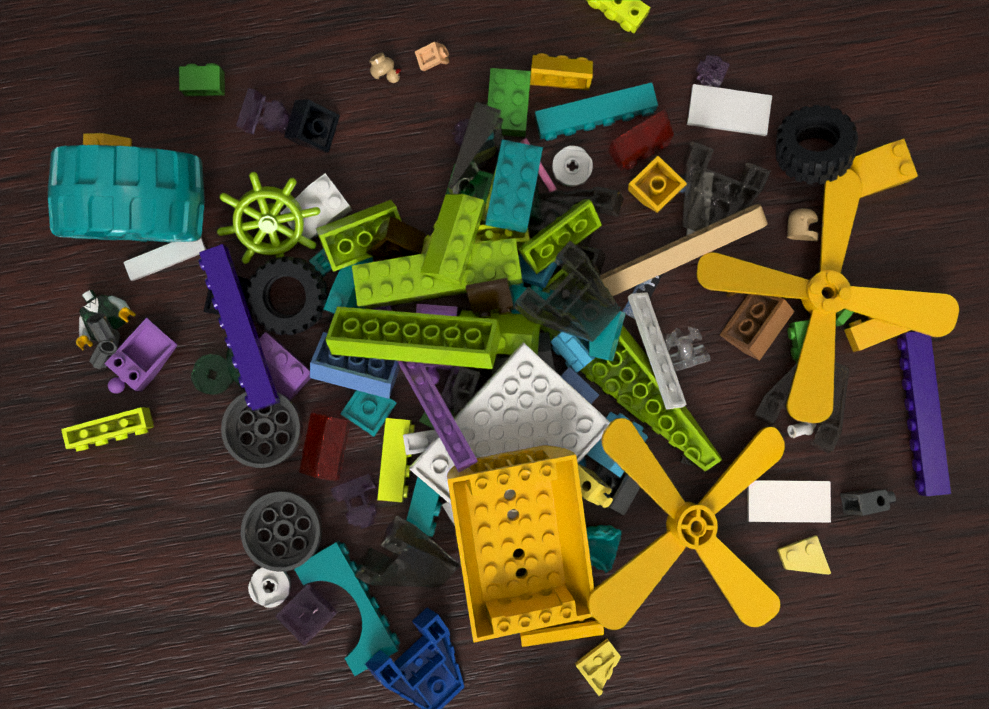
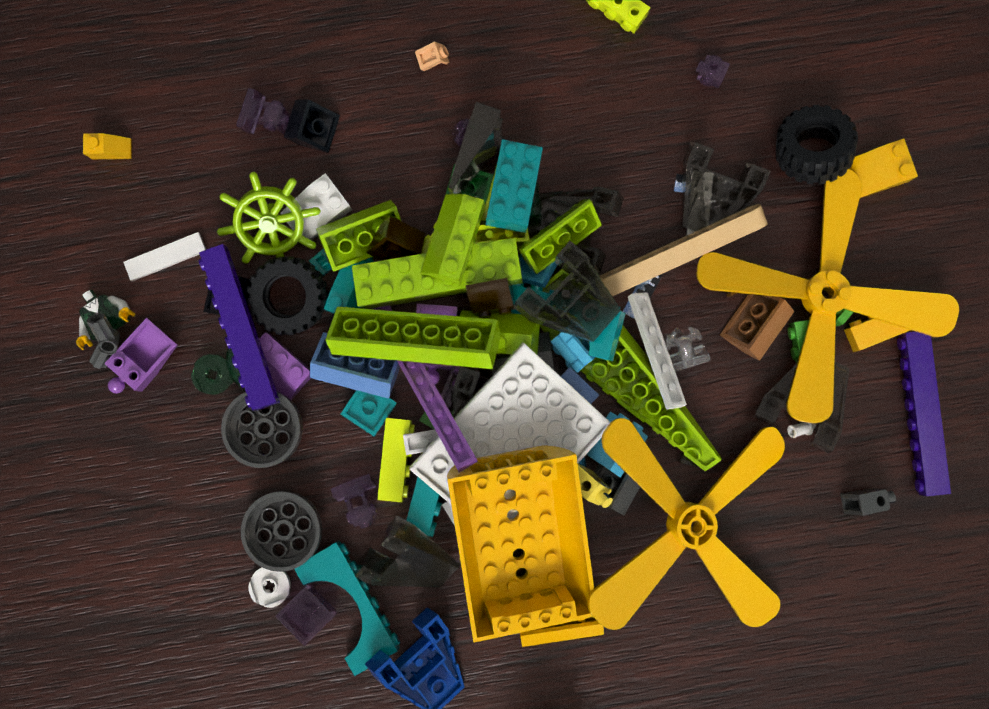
(106, 428): neon yellow brick -> none
(125, 194): teal wheel -> none
(202, 80): bright green brick -> none
(324, 447): clear red slope -> none
(384, 65): tan animal -> none
(510, 94): bright green brick -> none
(542, 173): bright pink bar -> none
(561, 72): yellow slope -> none
(564, 158): white plate -> none
(596, 111): teal brick -> none
(598, 665): light yellow wing -> none
(603, 545): teal hair -> none
(642, 141): clear red slope -> none
(656, 185): yellow slope -> none
(729, 110): white tile -> none
(788, 501): white tile -> none
(799, 224): tan helmet -> none
(804, 556): light yellow wing -> none

